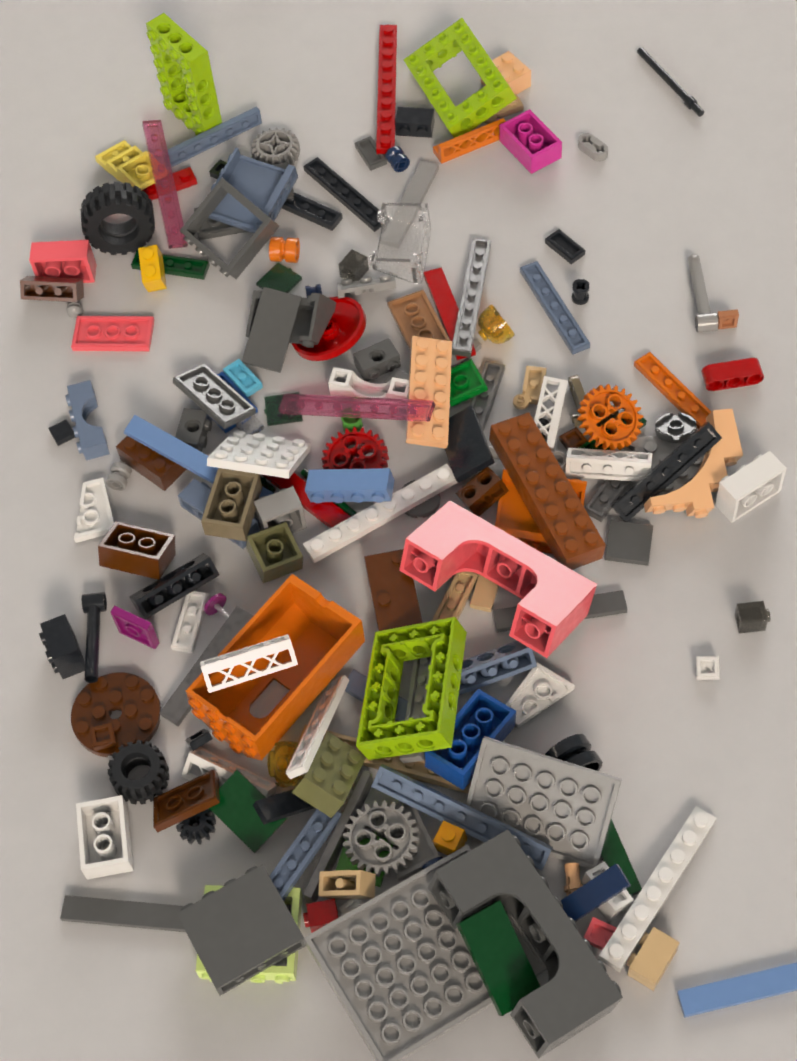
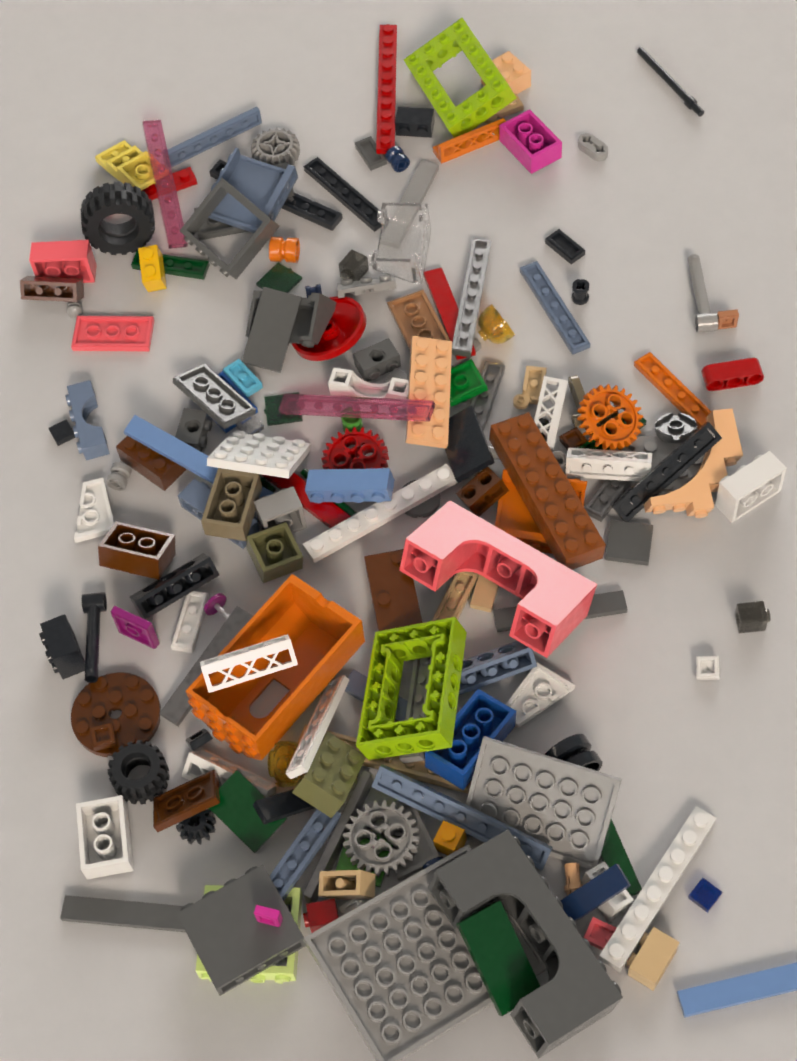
(184, 75): lime brick -> none
(268, 916): none -> dark pink tile
(705, 895): none -> clear blue tile

